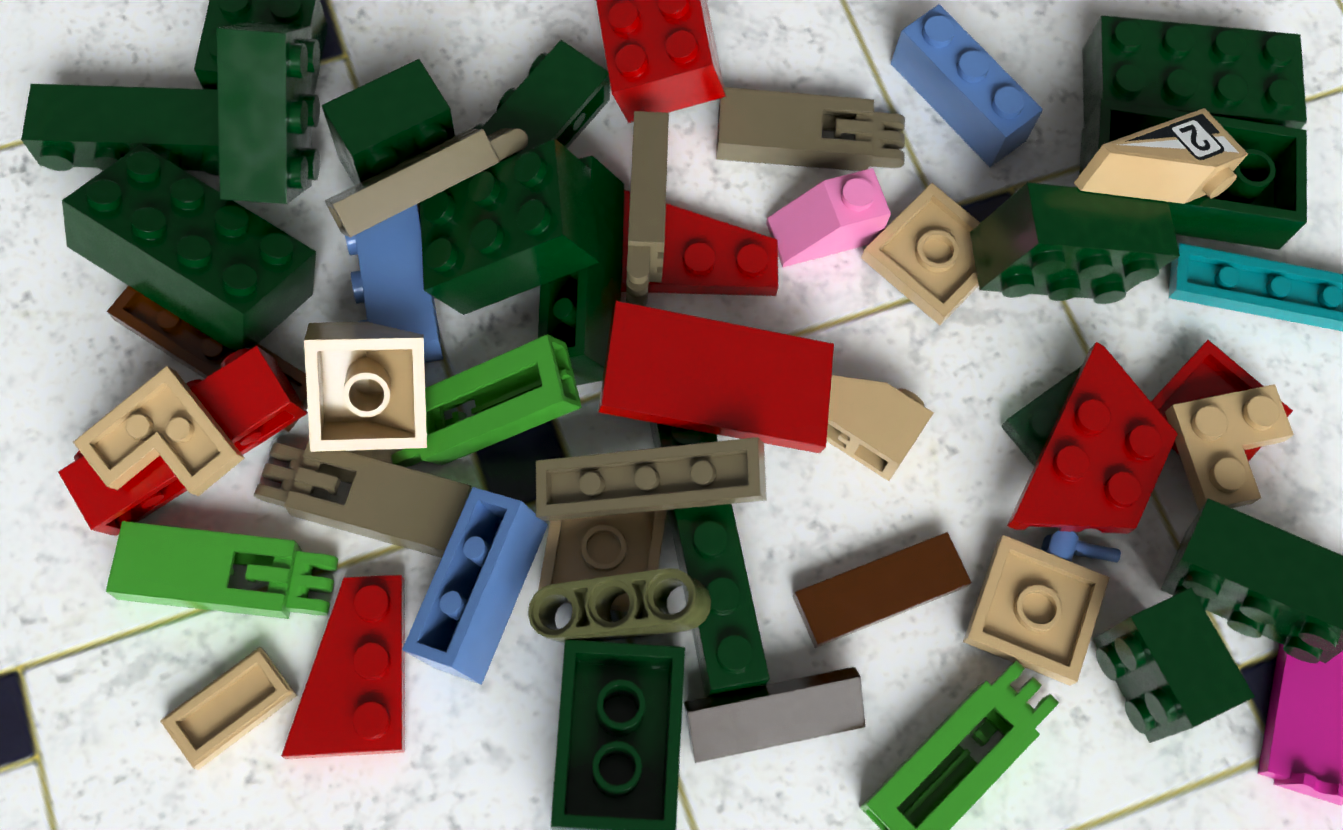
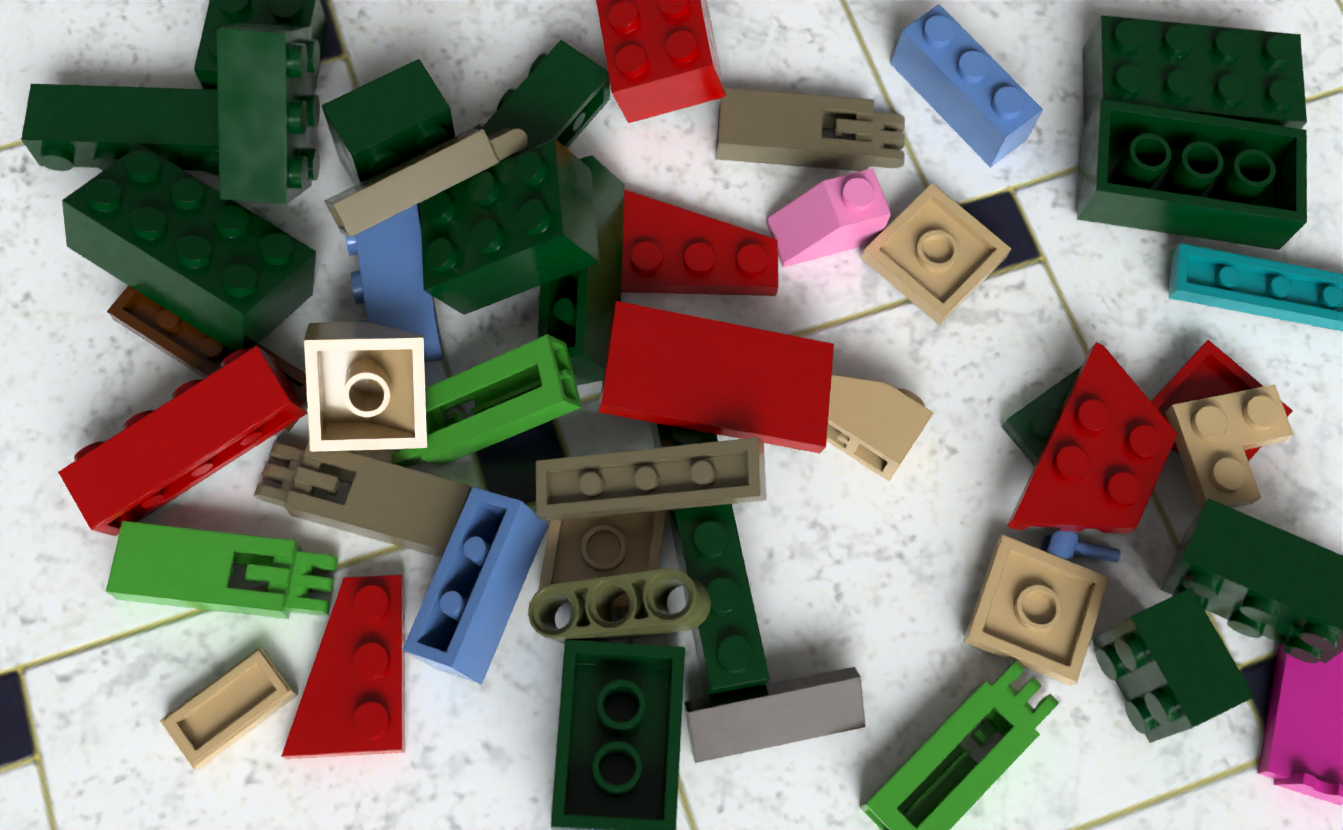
(164, 422): tan plate -> none
(647, 204): dark tan hinge -> none
(881, 589): reddish brown tile -> none
(1072, 244): dark green brick -> none
(1166, 161): tan slope -> none

